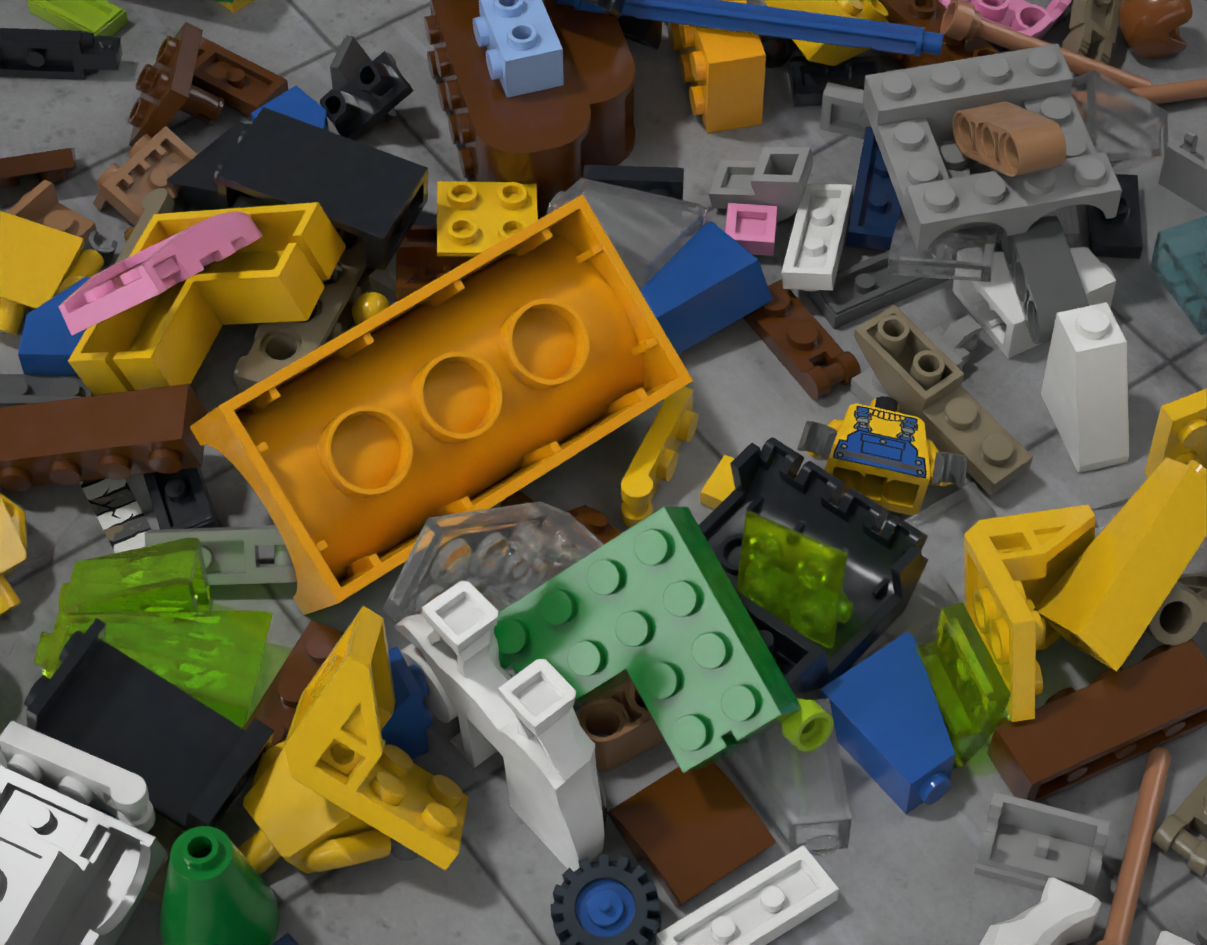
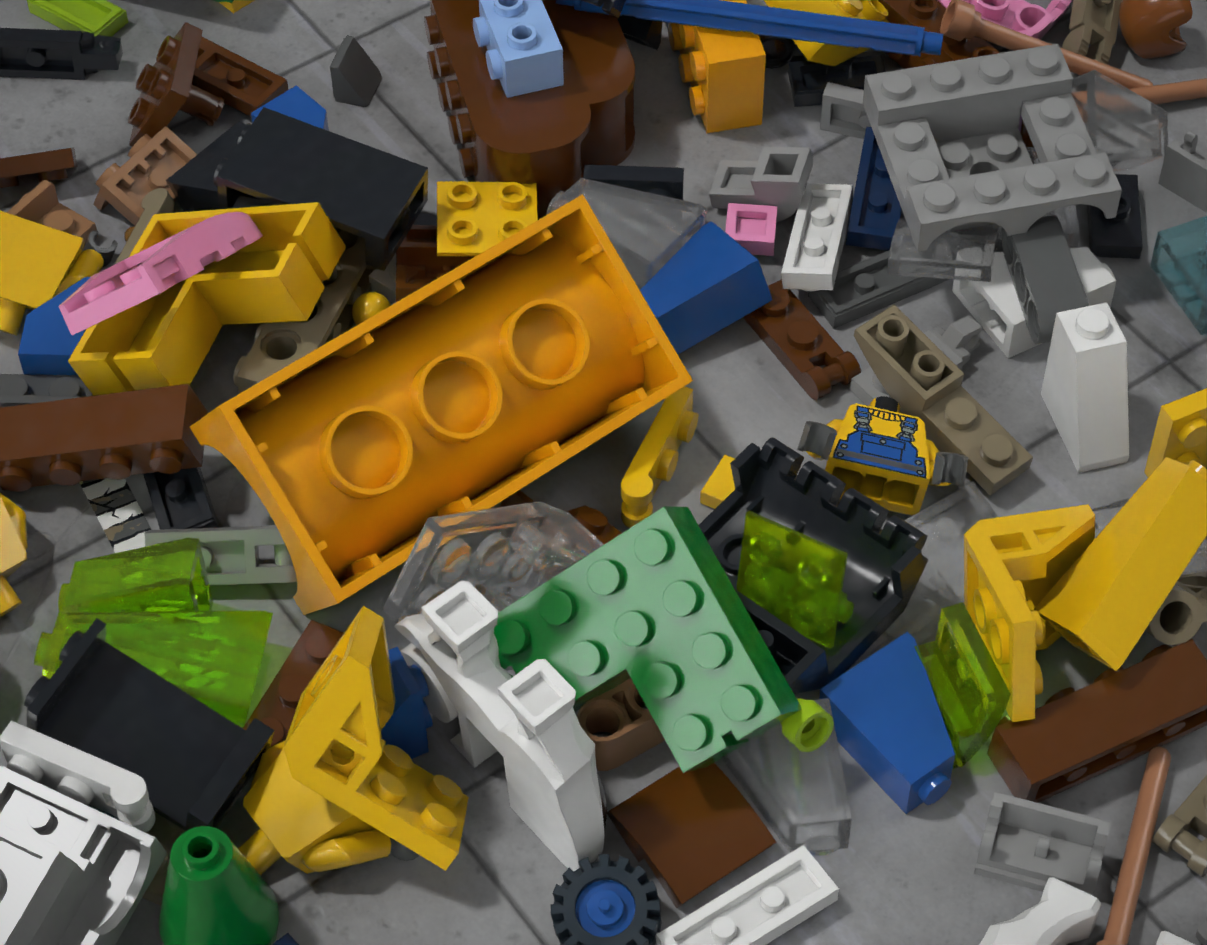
(367, 97): black hips -> none
(1009, 138): medium nougat beam -> none

